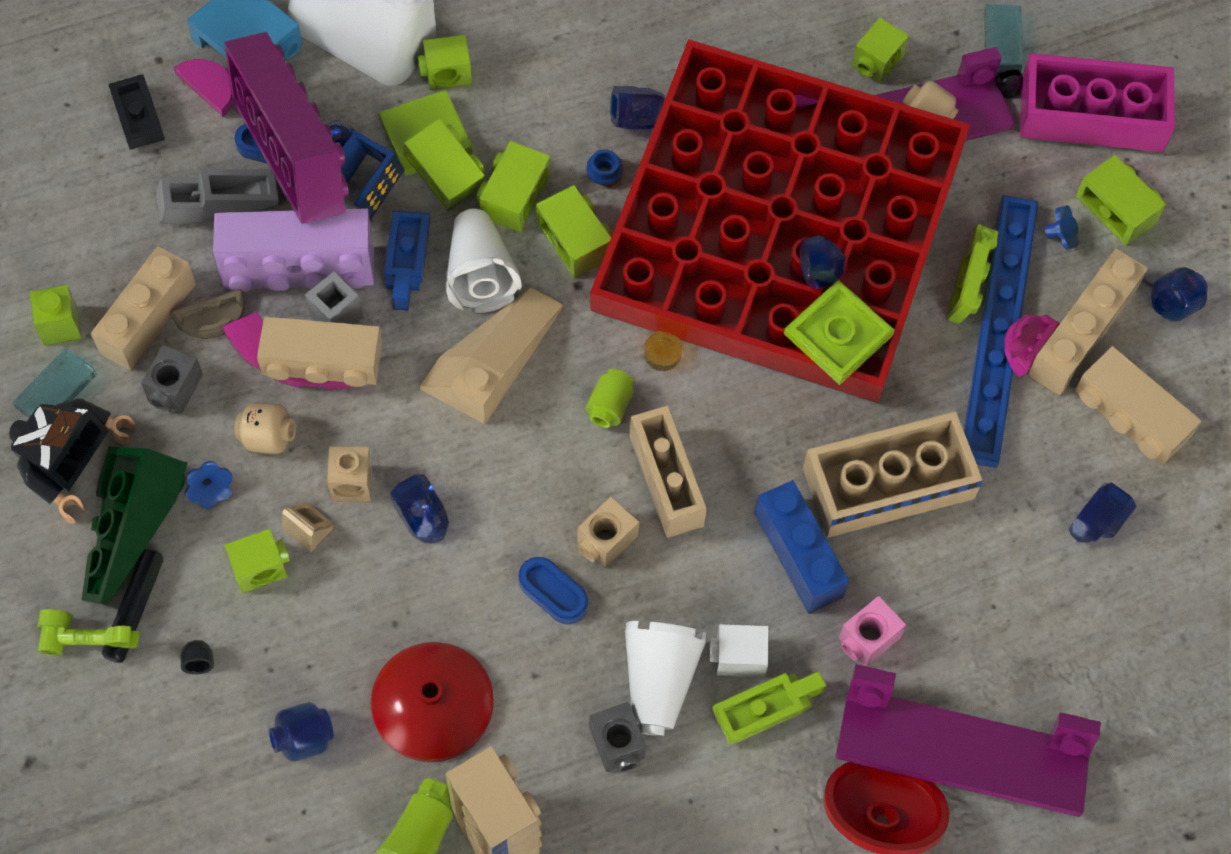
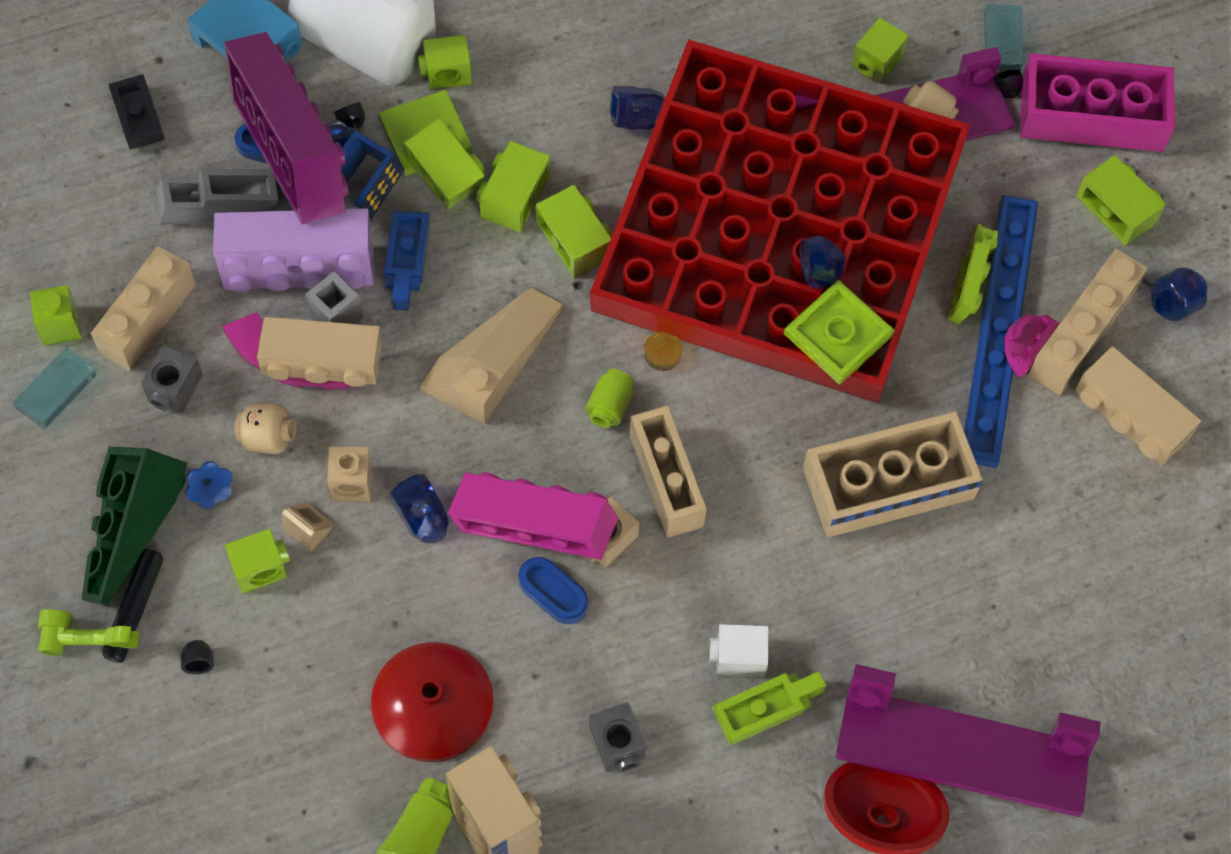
(59, 444): black torso -> none
(208, 81): dark pink tile -> none
(208, 316): dark tan tile -> none
(301, 731): clear blue head -> none
(351, 115): none -> black hinge
(480, 265): white cone -> none
(533, 514): none -> dark pink brick
(606, 159): blue plate -> none
(660, 672): white cone -> none
(801, 546): blue brick -> none
(882, 620): bright pink brick -> none
(1064, 228): blue plant -> none
(1103, 514): clear blue rock -> none

